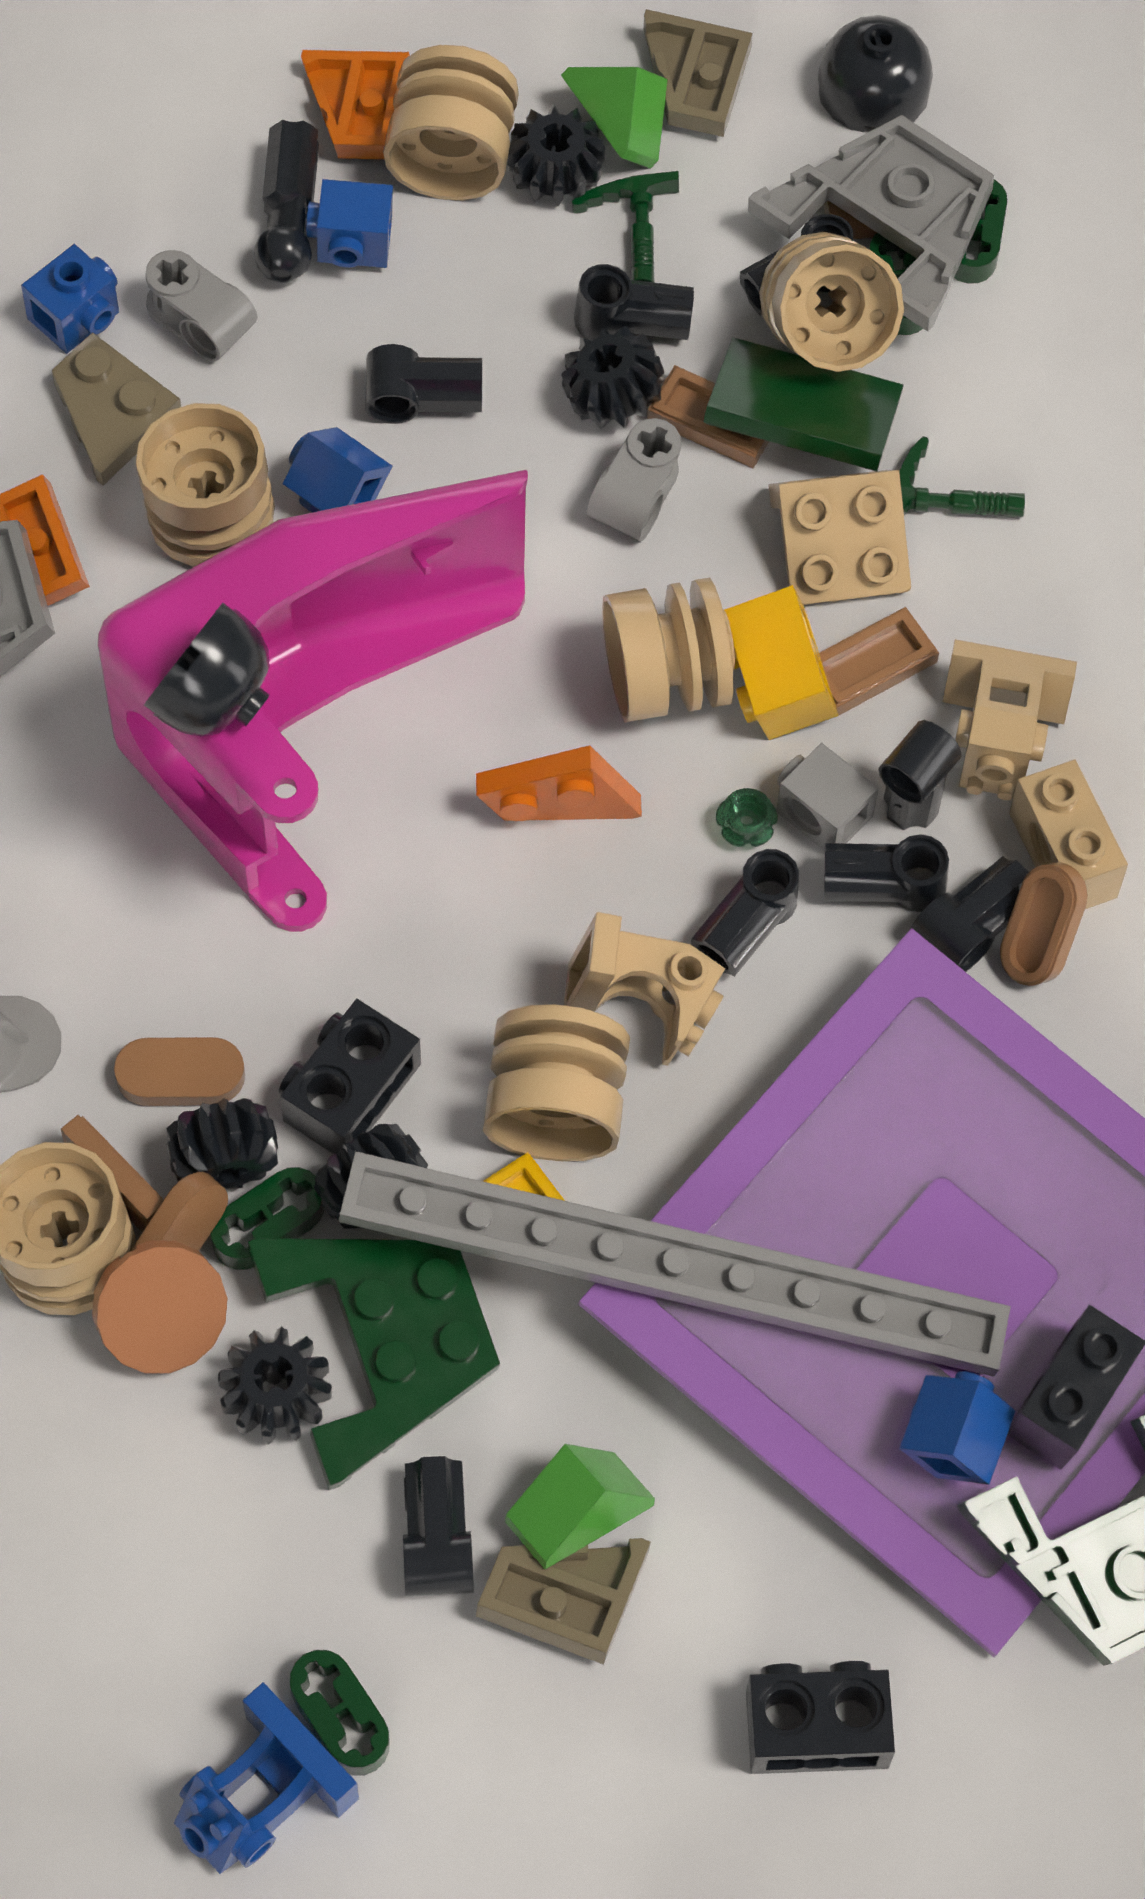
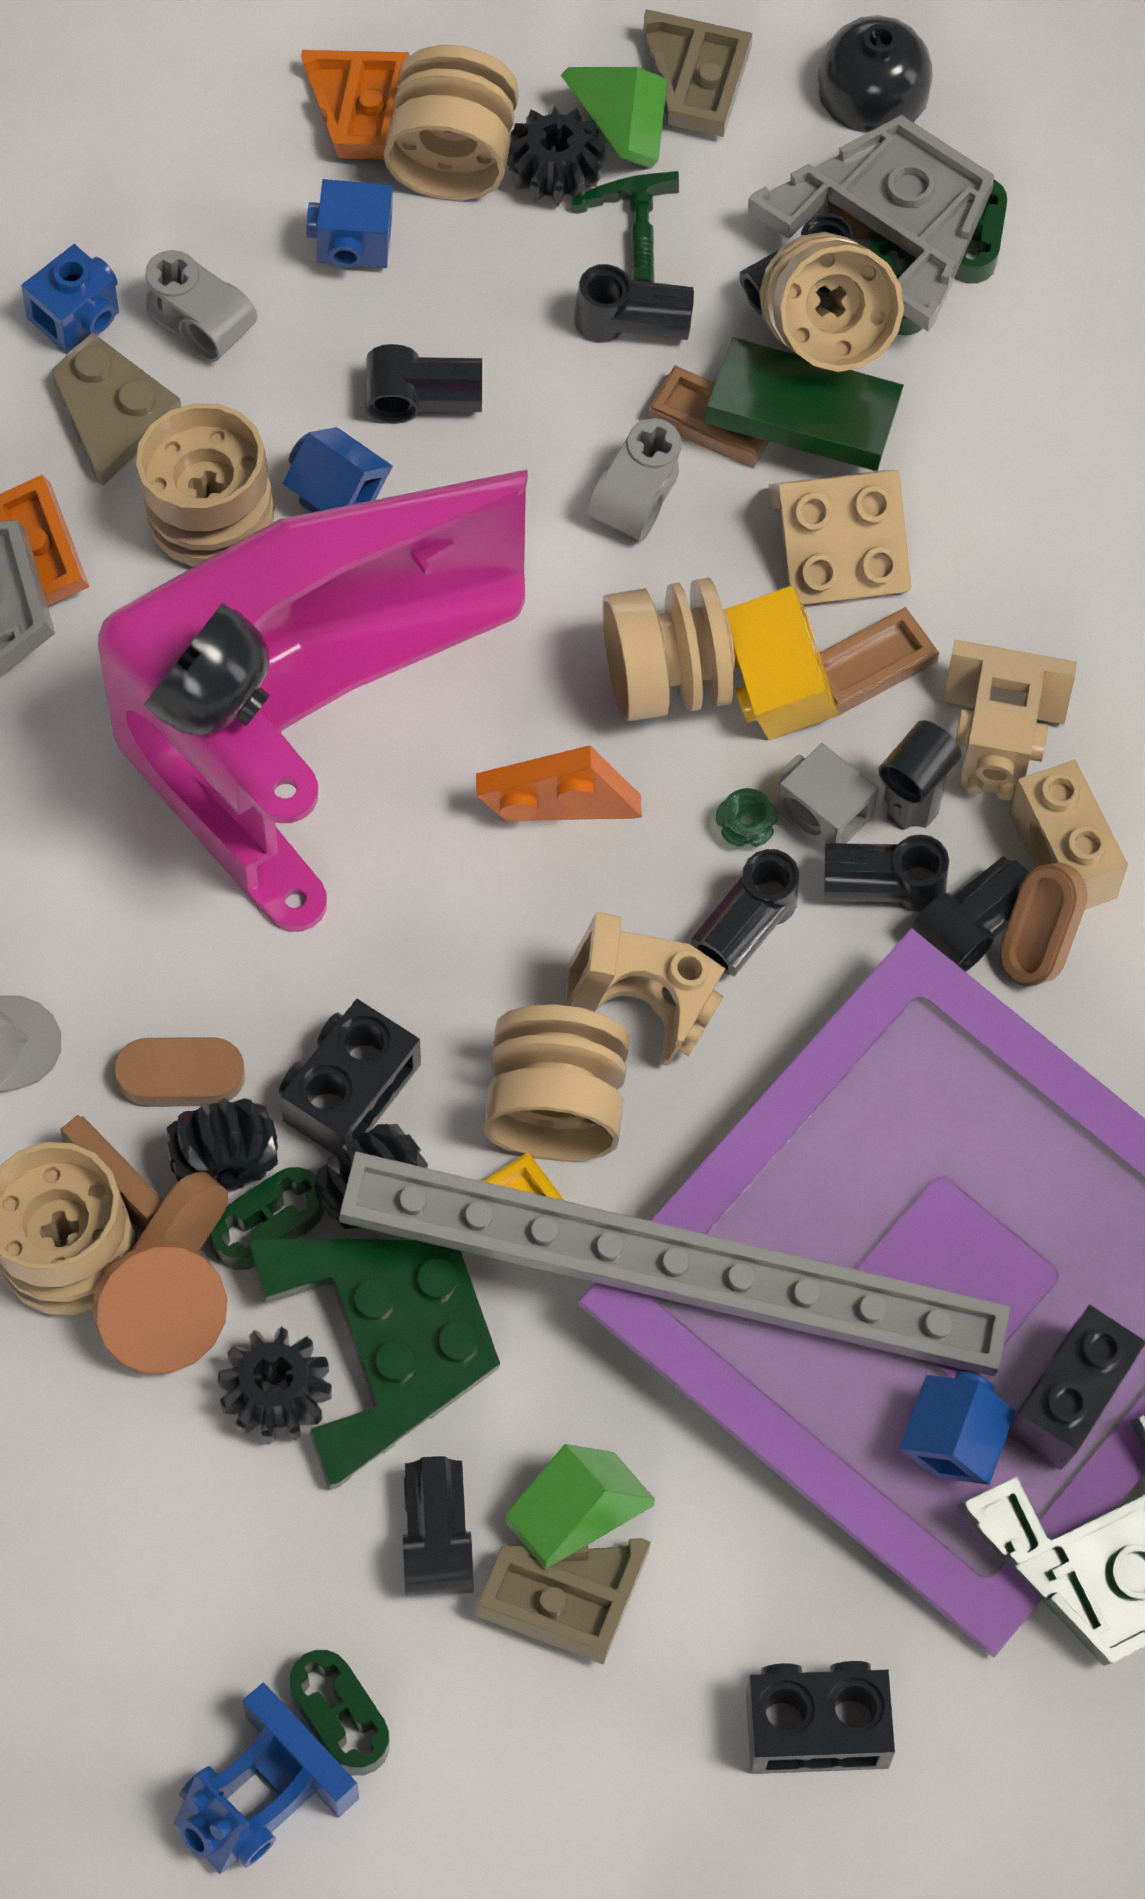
(288, 187): black piece -> none
(613, 377): black gear -> none
(957, 500): dark green piece -> none

